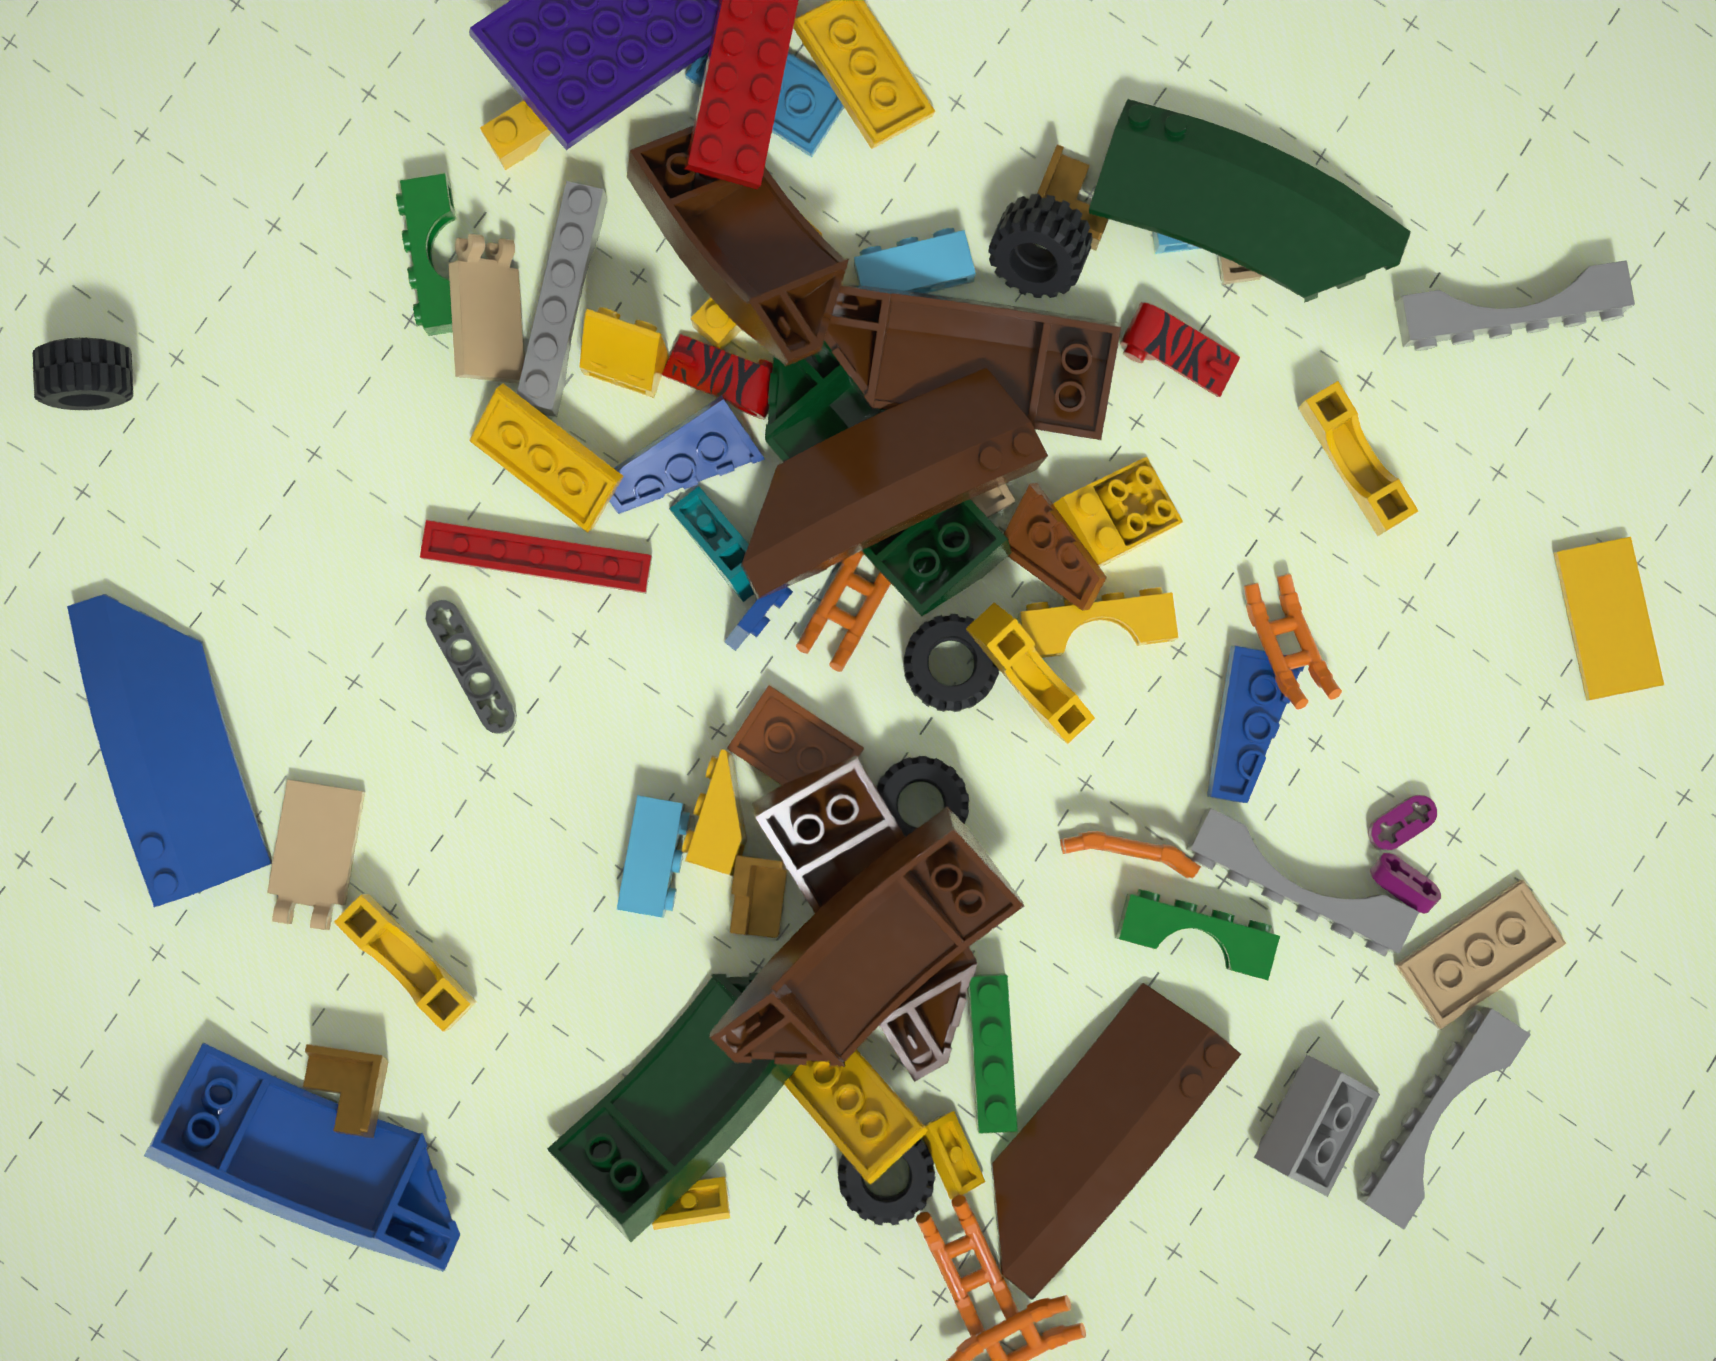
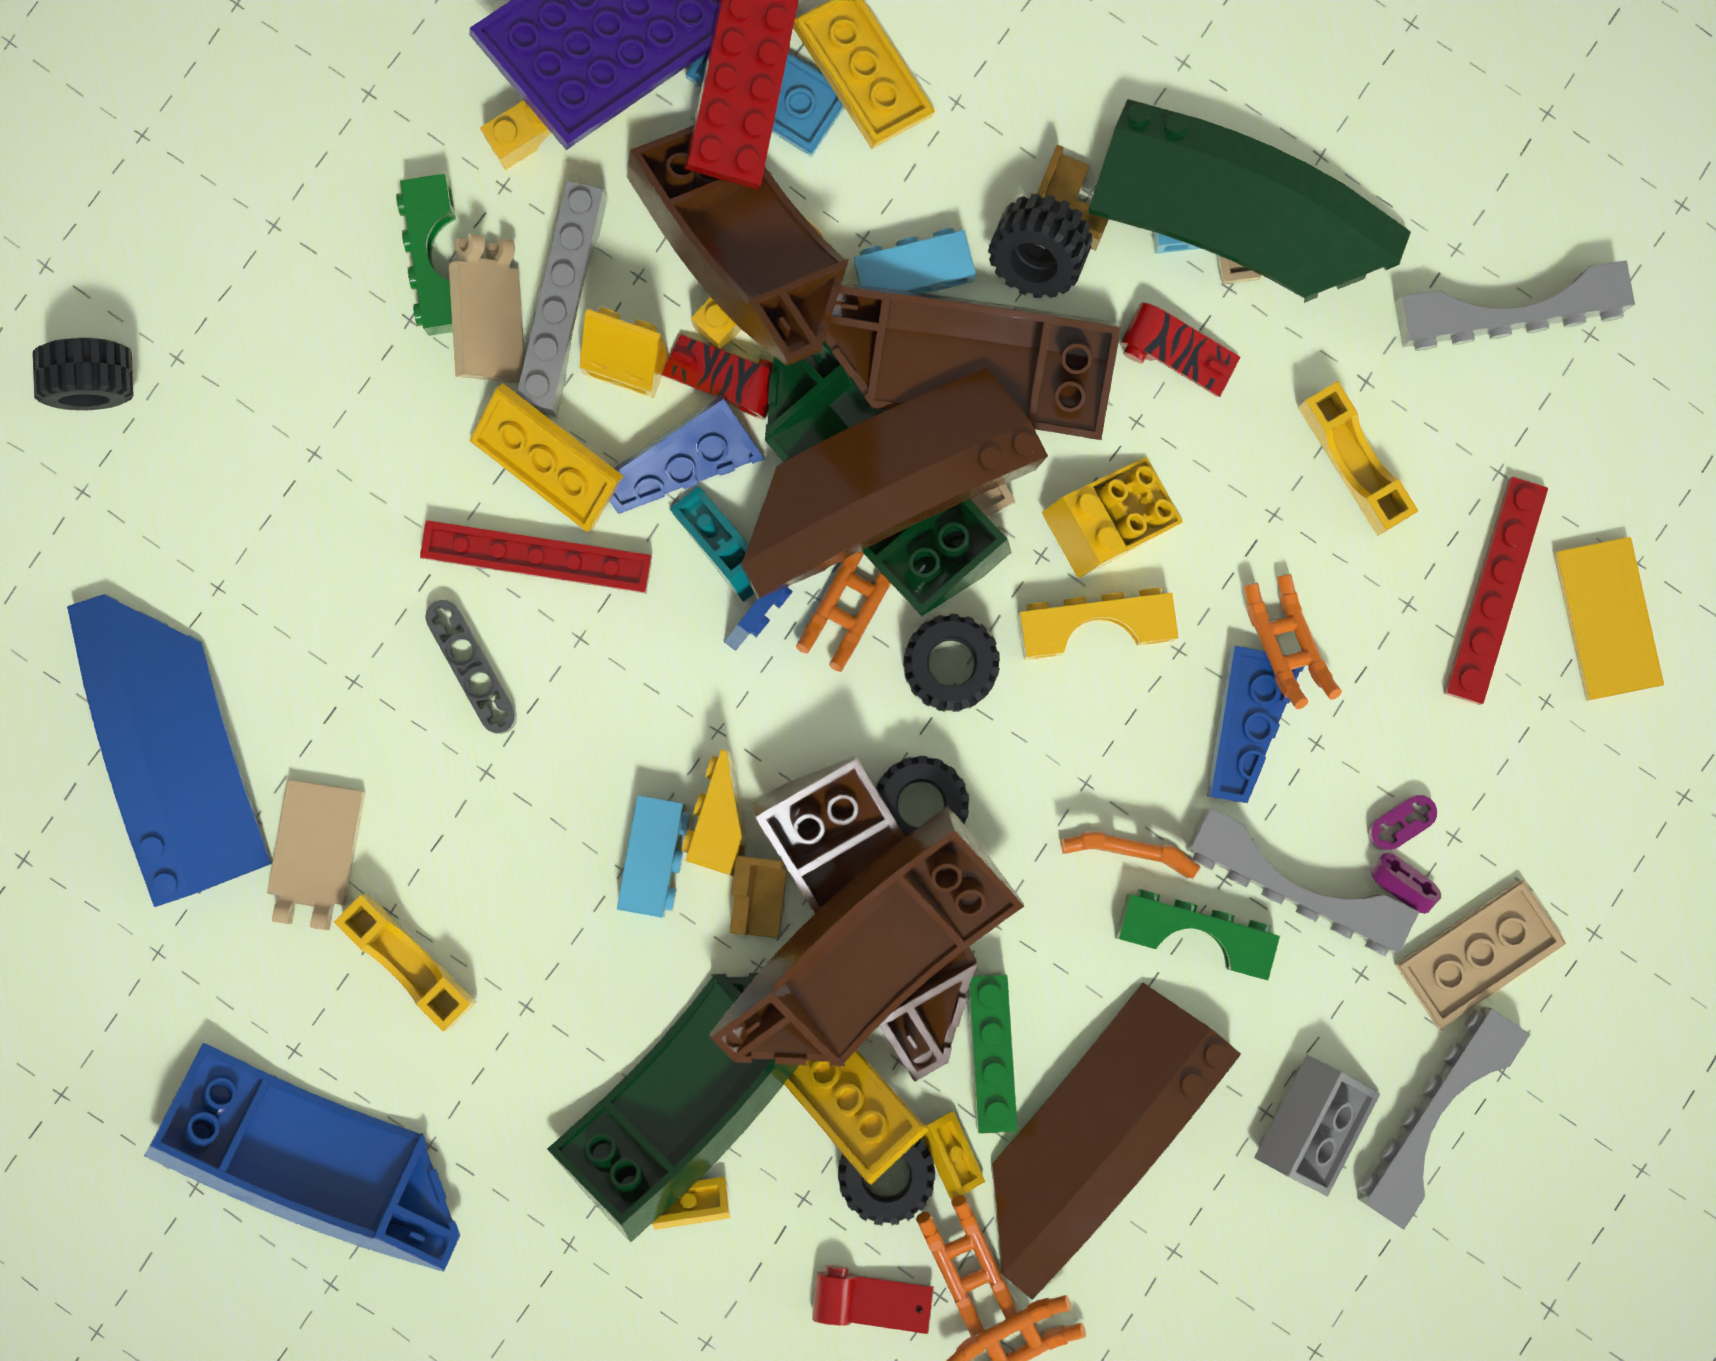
(356, 1077): pearl gold panel -> none
(789, 740): dark orange plate -> none
(871, 1301): none -> red door
(1027, 672): yellow arch -> none
(1052, 551): dark orange wing -> none
(1496, 590): none -> red plate

